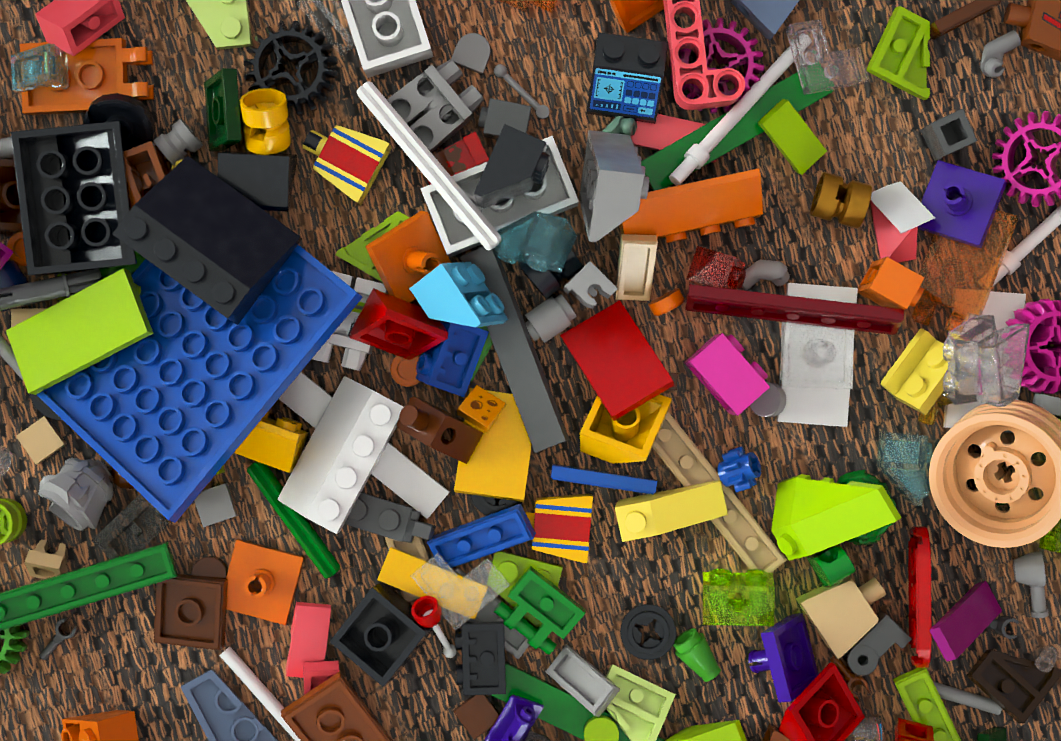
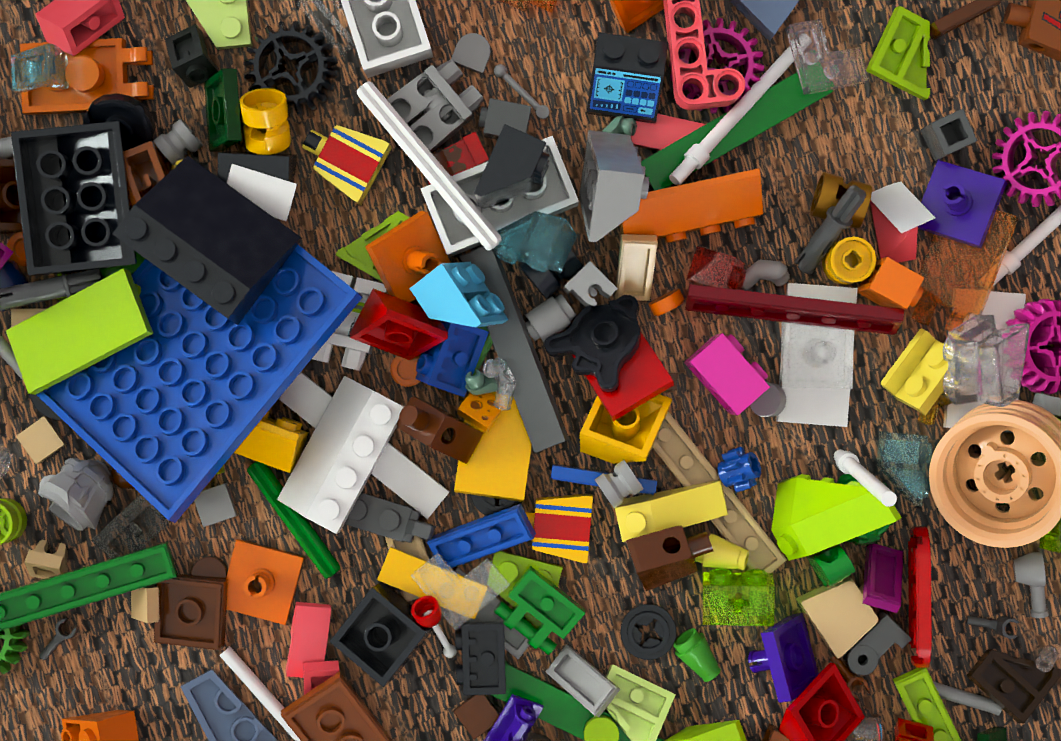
(84, 74): none -> orange tile
(145, 604): none -> tan tile
(190, 56): none -> pearl dark grey bracket
(265, 191): none -> white sticker
(479, 383): none -> sand green arm
(505, 380): none -> clear arm
(601, 340): none -> black tile
(619, 484): none -> light grey wheel
(666, 555): none -> reddish brown torso
(724, 555): none -> light yellow cone
(792, 136): lime tile -> none
(837, 219): none -> dark grey axle
(849, 261): none -> yellow wheel
(850, 464): none -> white bar
(883, 577): none -> magenta tile
(965, 621): magenta tile -> none
(994, 52): light grey arm -> none

